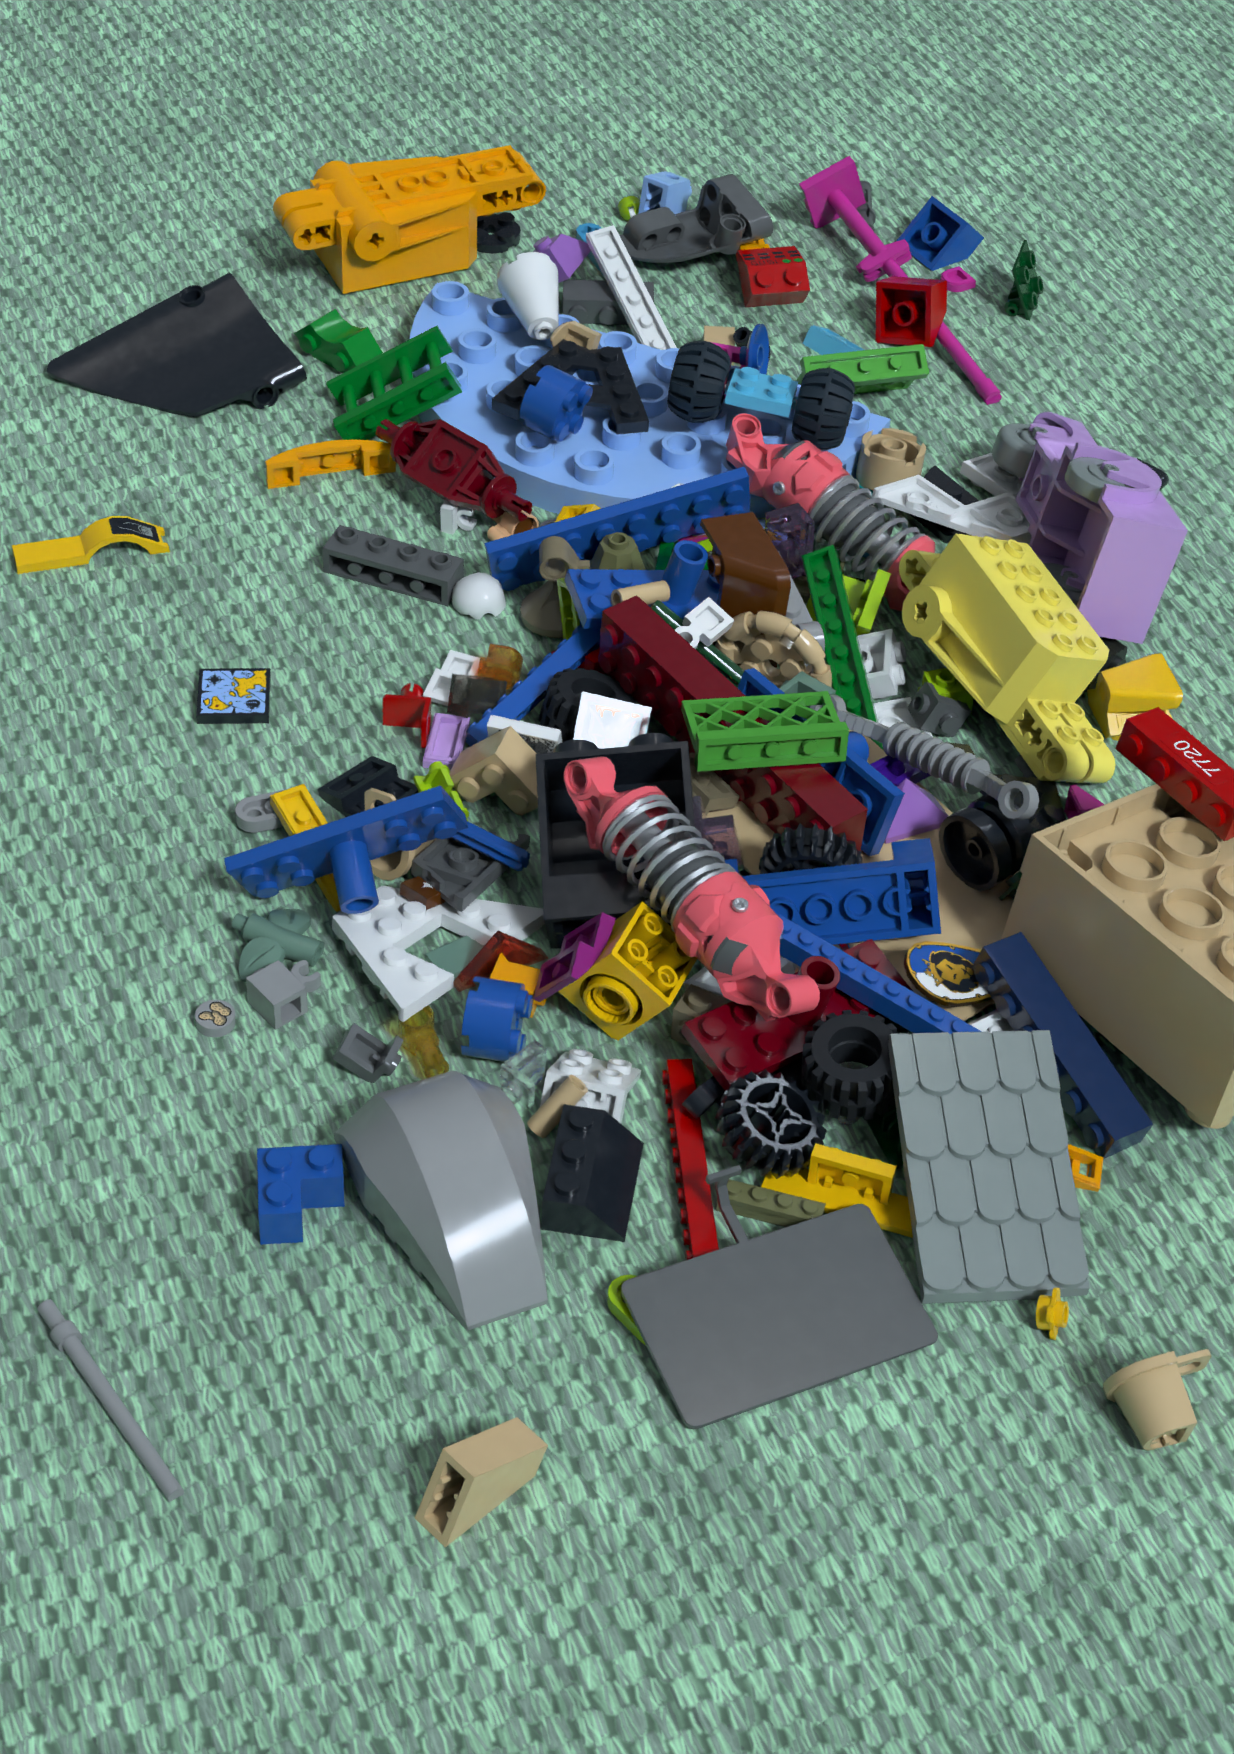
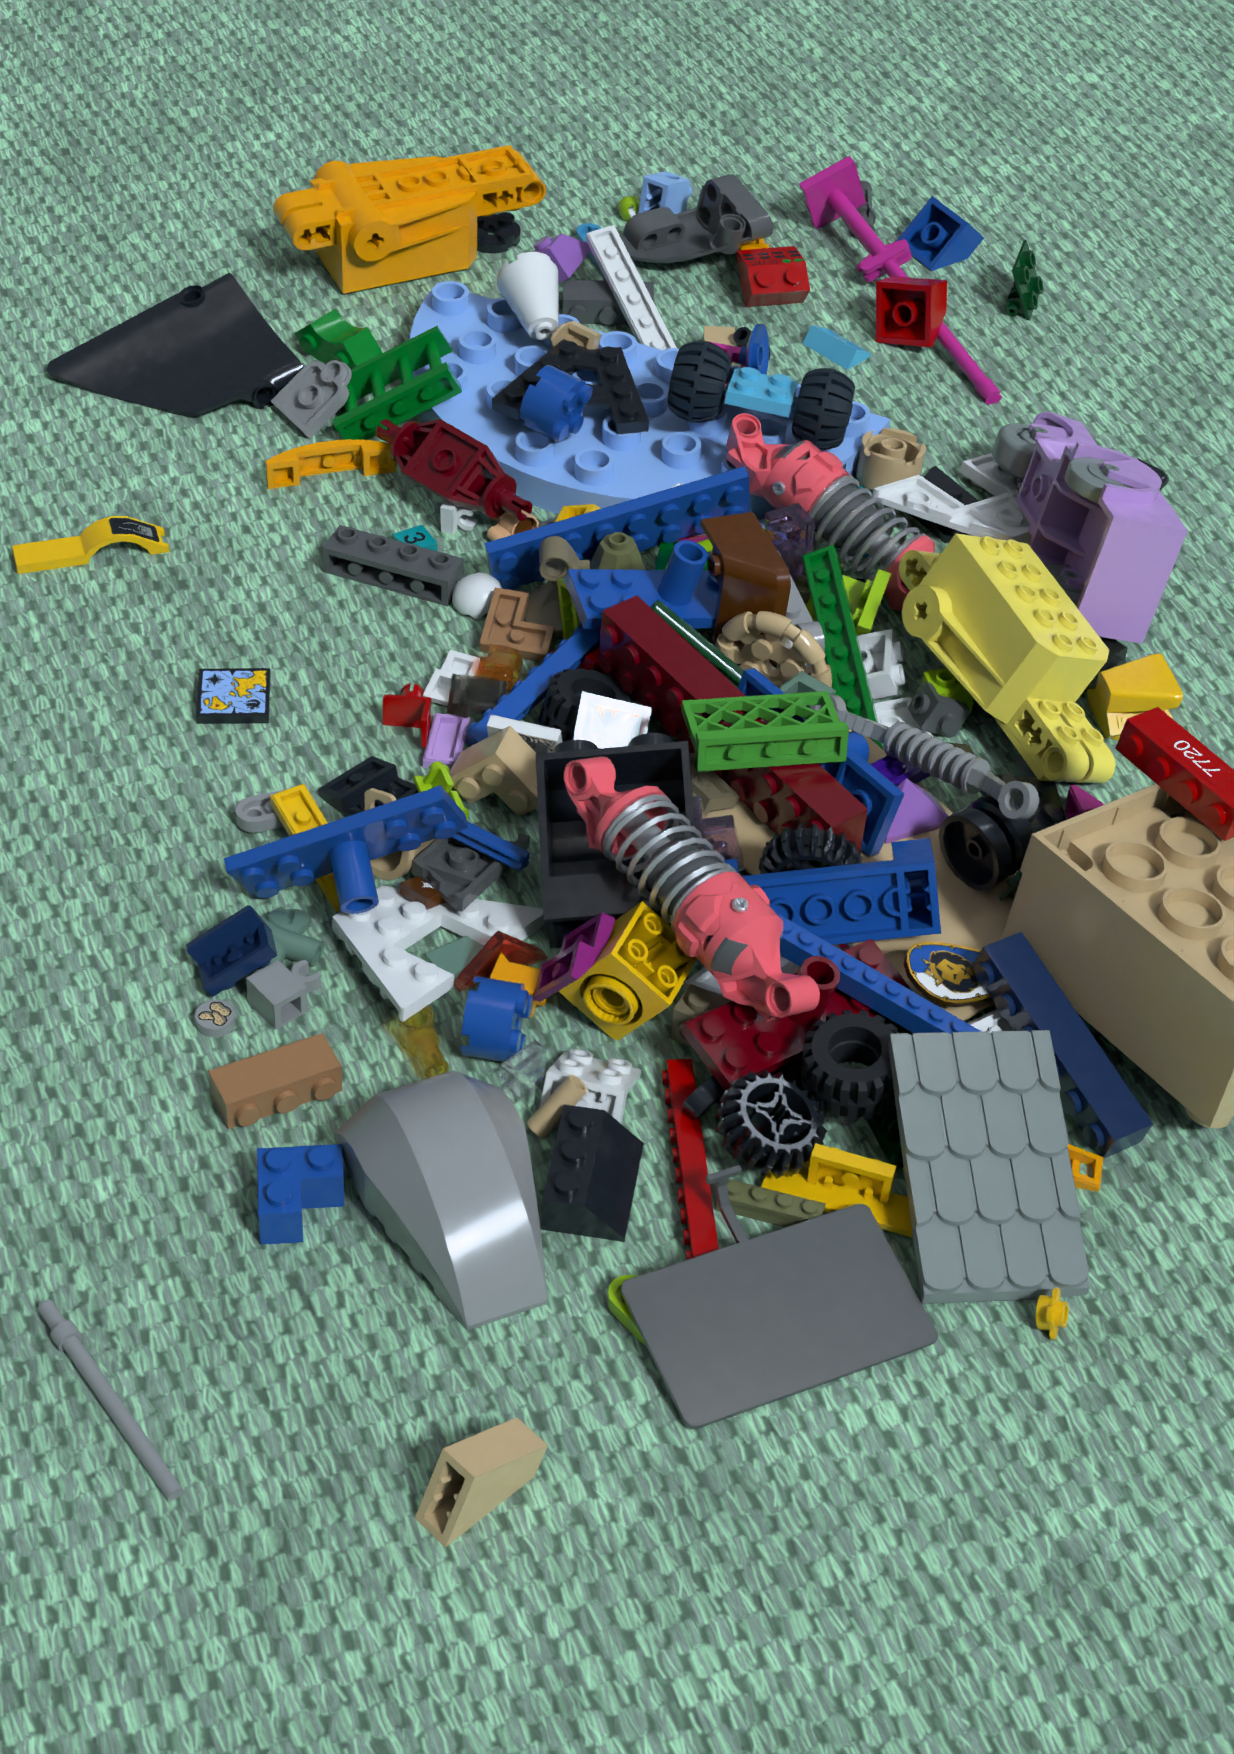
(232, 950): none -> dark blue bracket
(275, 1081): none -> medium nougat brick
(314, 395): none -> light grey plate
(367, 1055): dark grey bracket -> none
(416, 535): none -> teal tile
(507, 626): none -> medium nougat plate
(647, 592): tan hinge -> none
(705, 624): white plate -> none
(875, 368): bright green fence -> none
(958, 280): dark pink tile -> none
(1156, 1398): tan container -> none

